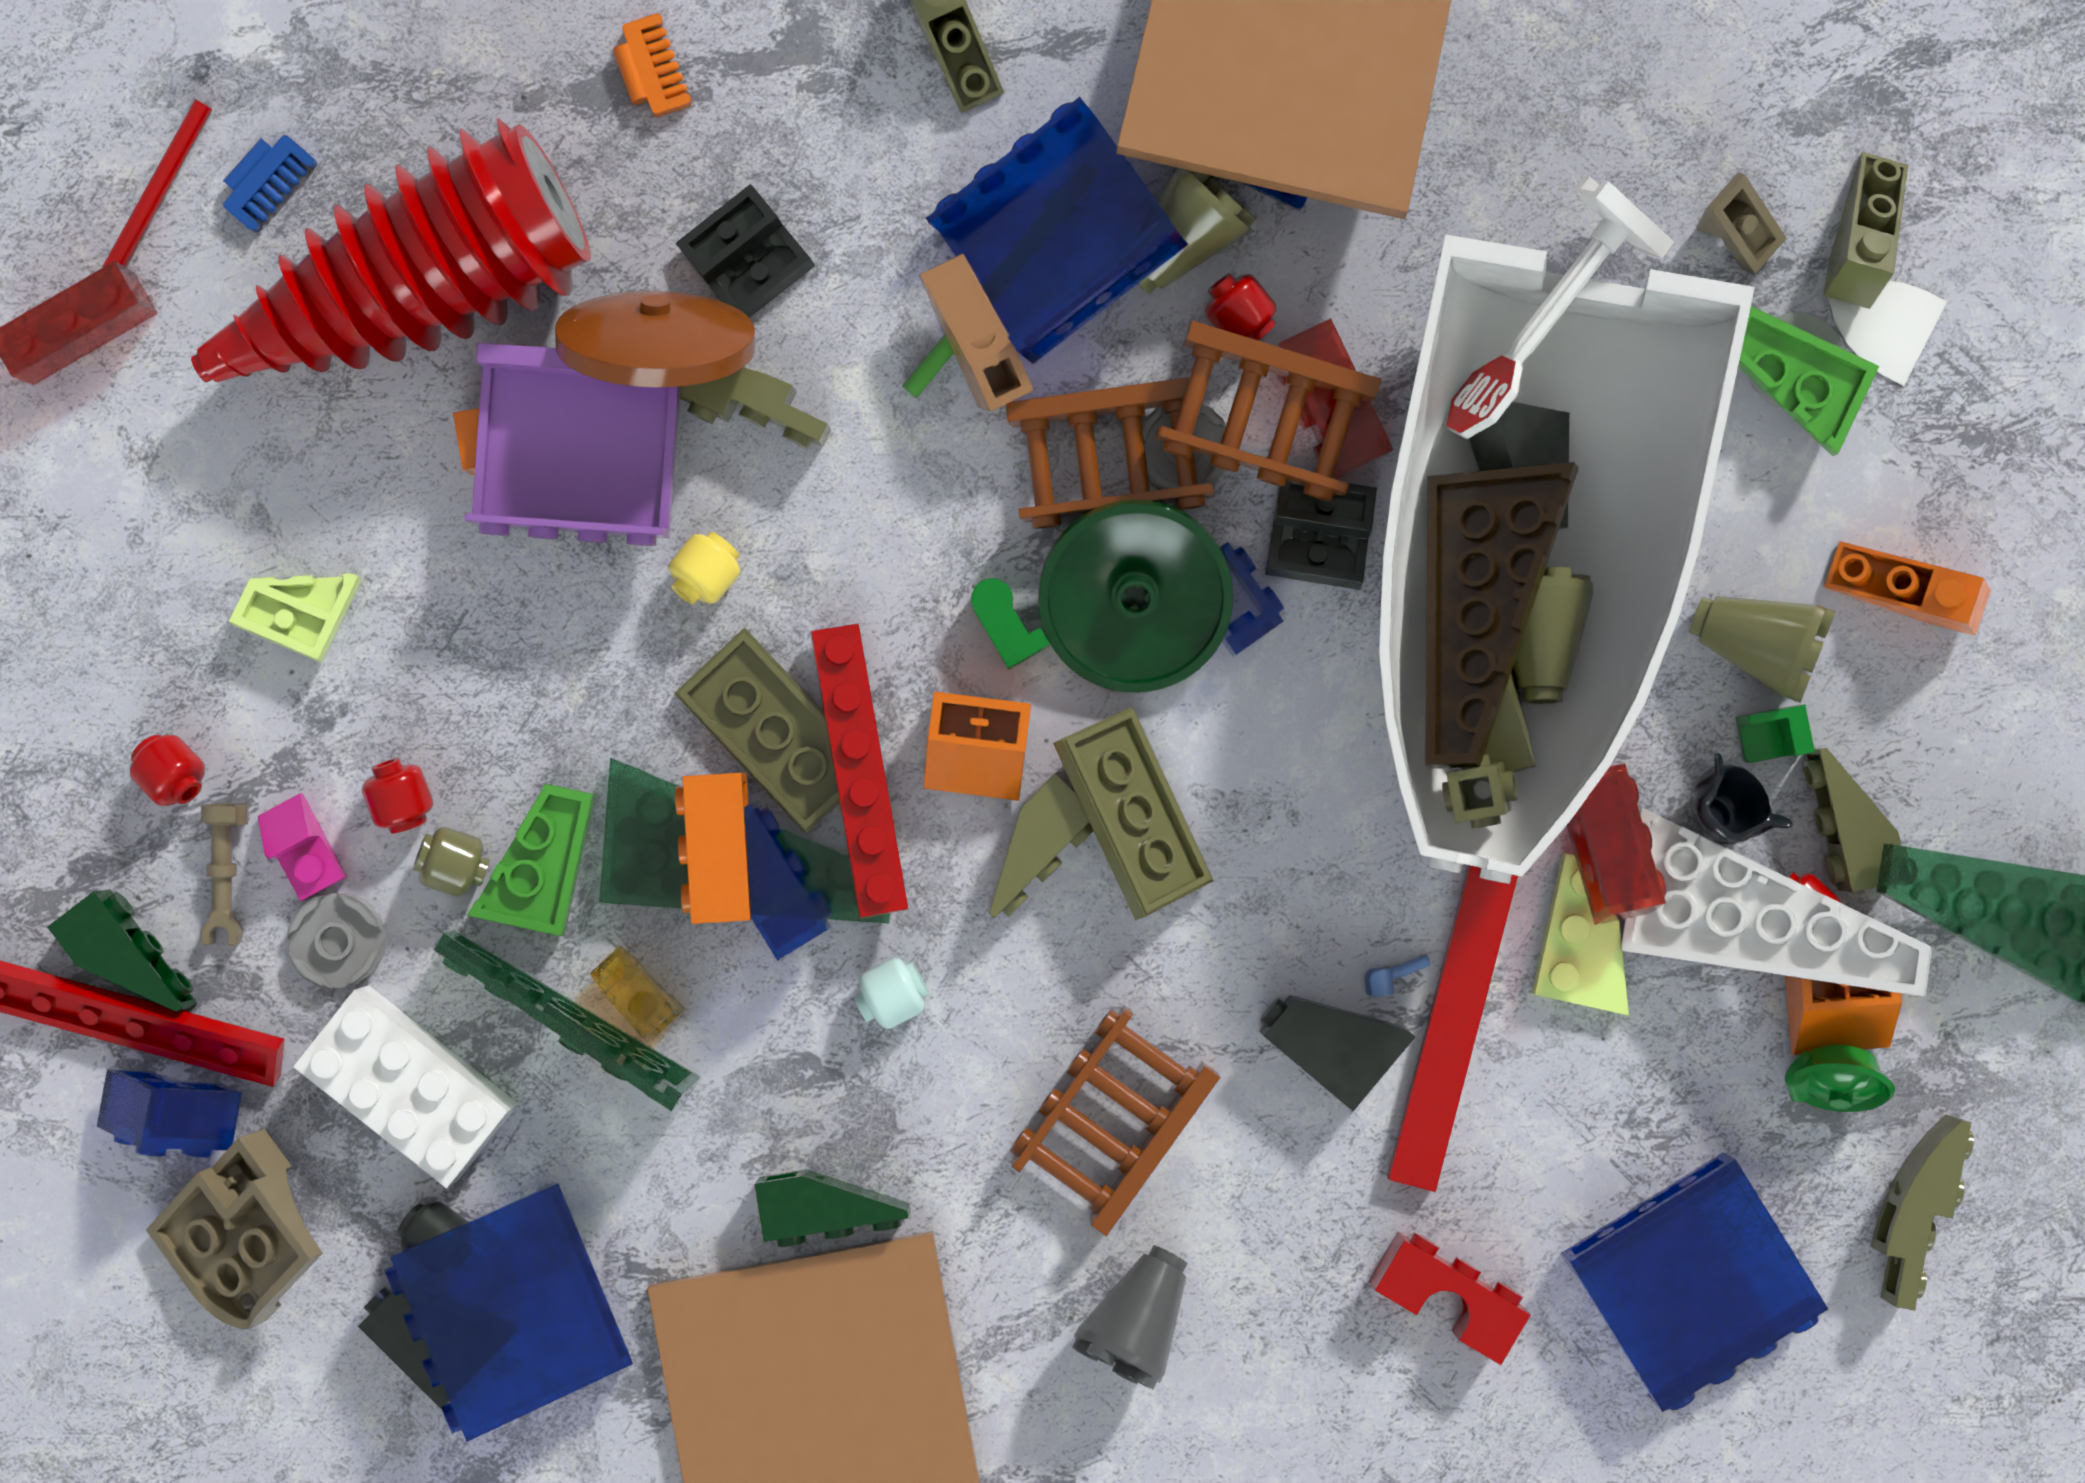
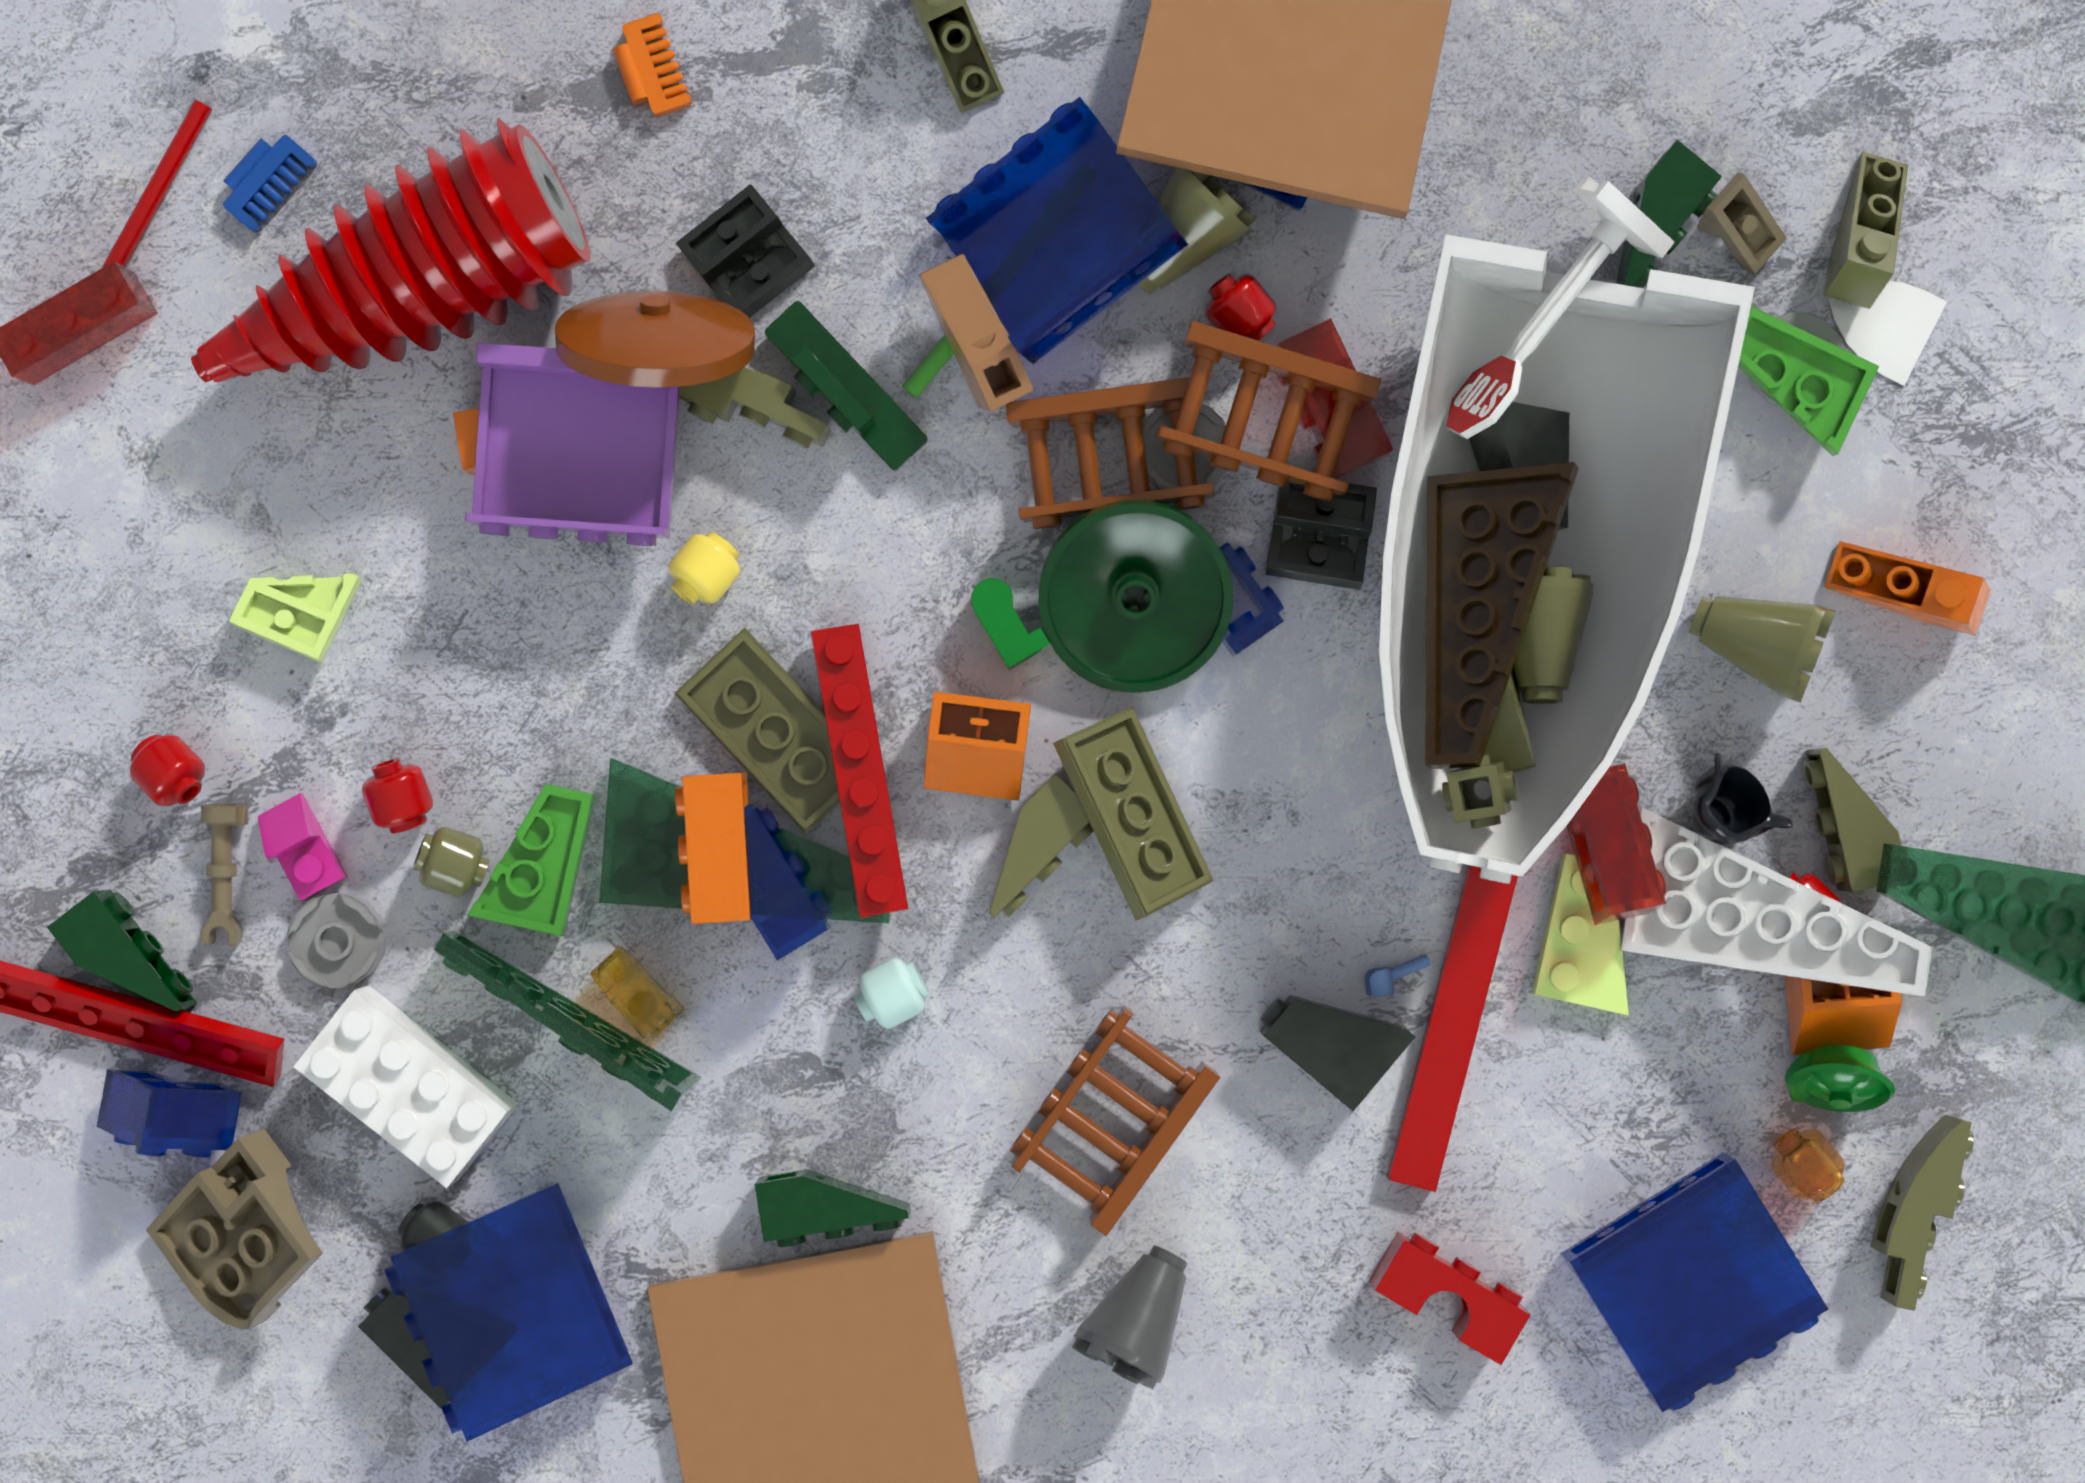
(850, 390): none -> dark green bracket
(1668, 196): none -> dark green slope
(1775, 733): green panel -> none
(1808, 1164): none -> clear orange head

